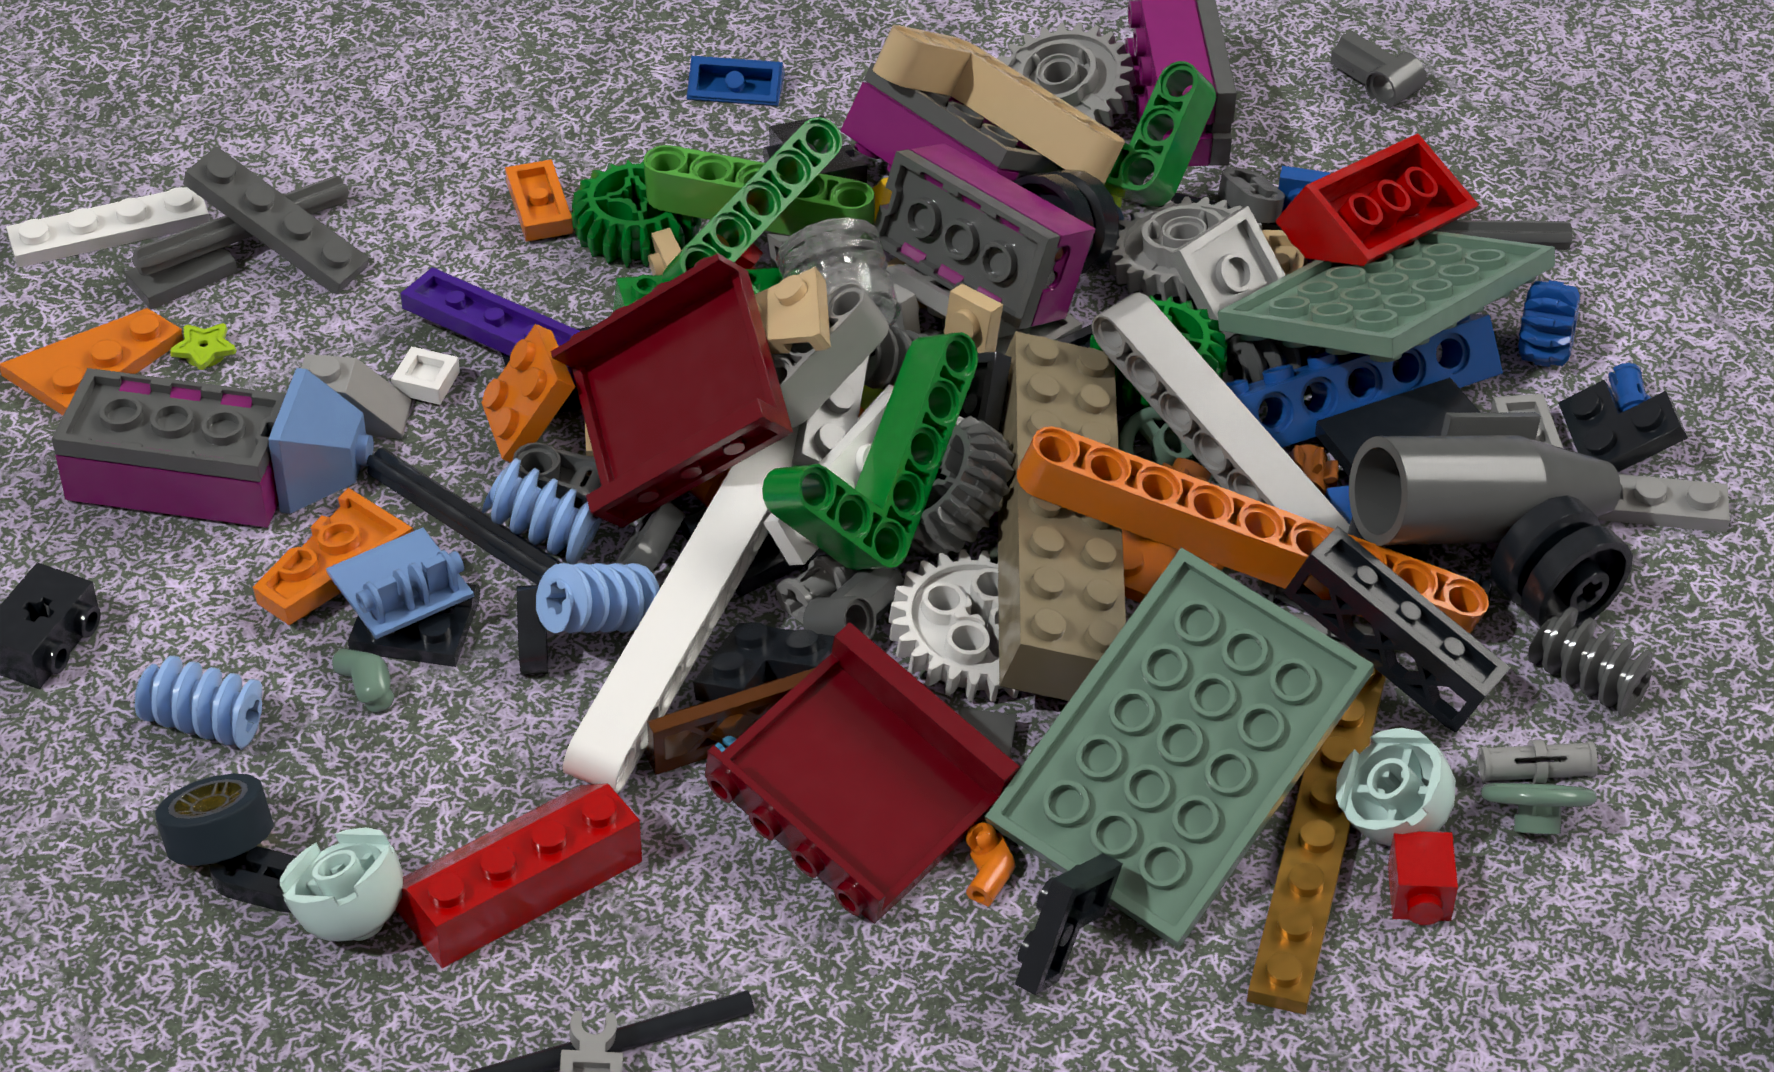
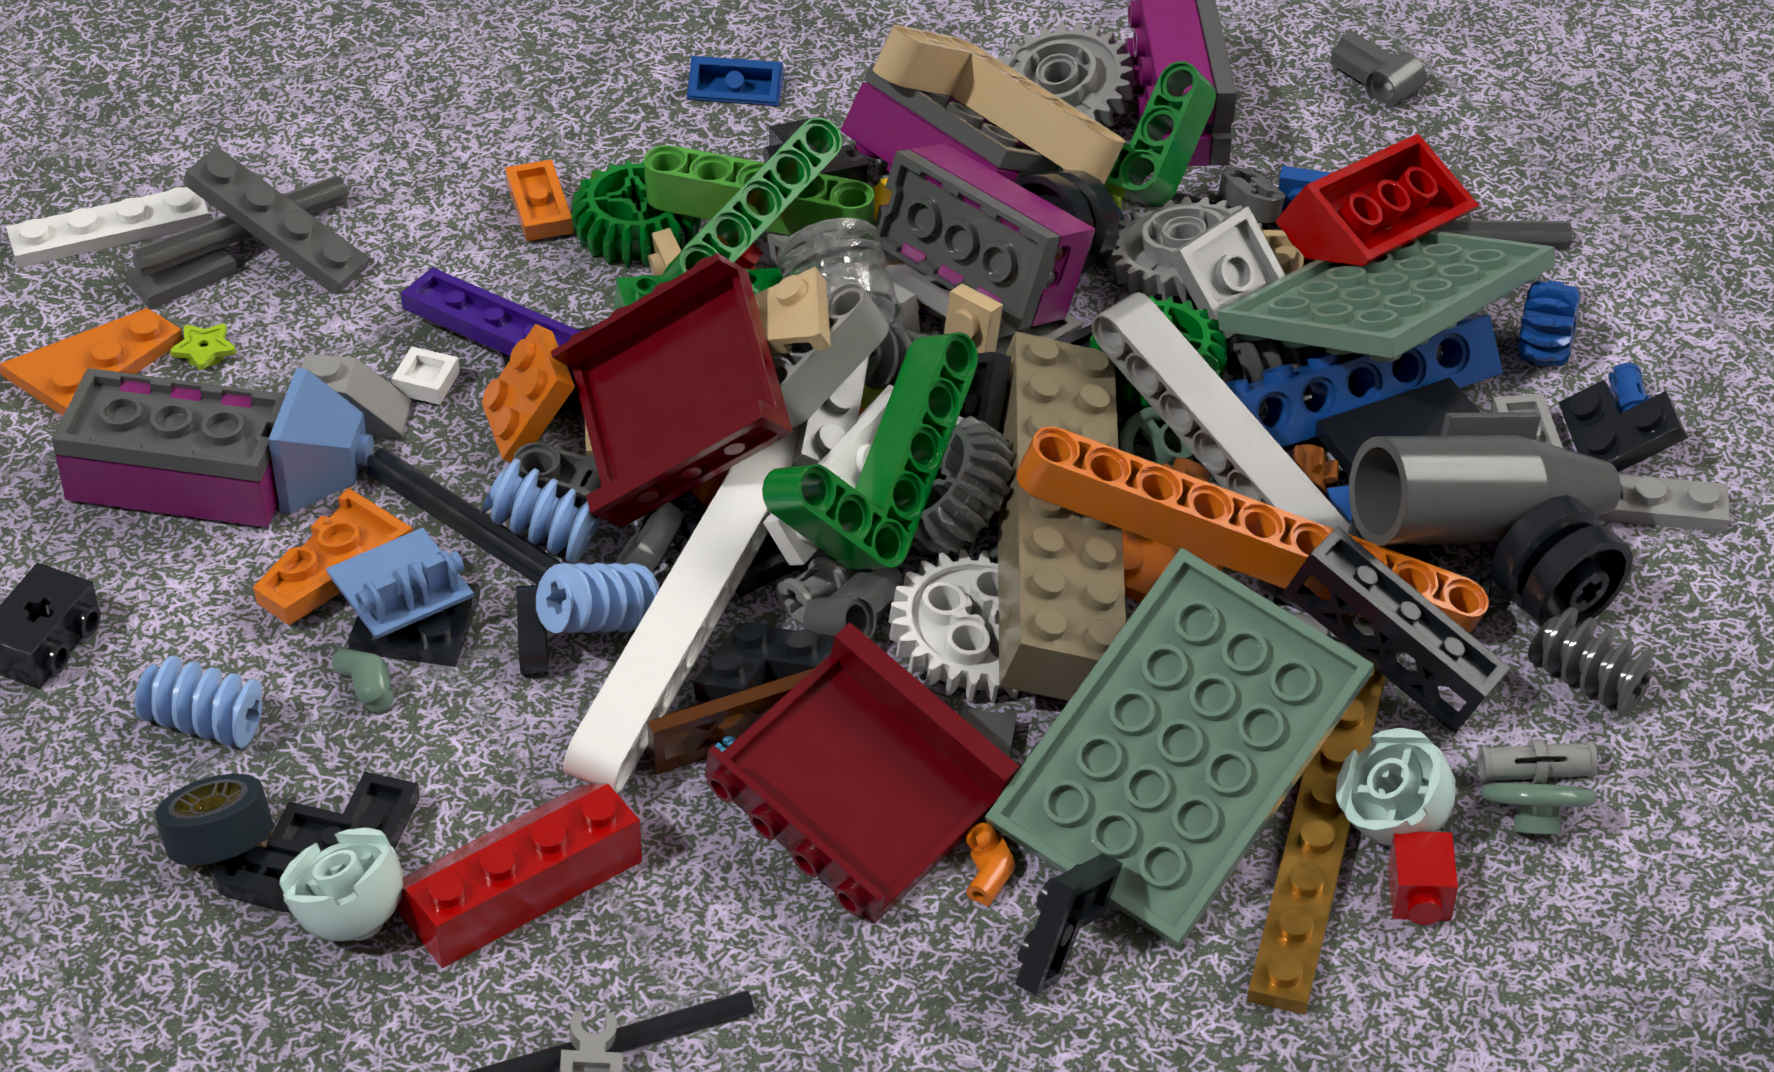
(375, 804): none -> black plate

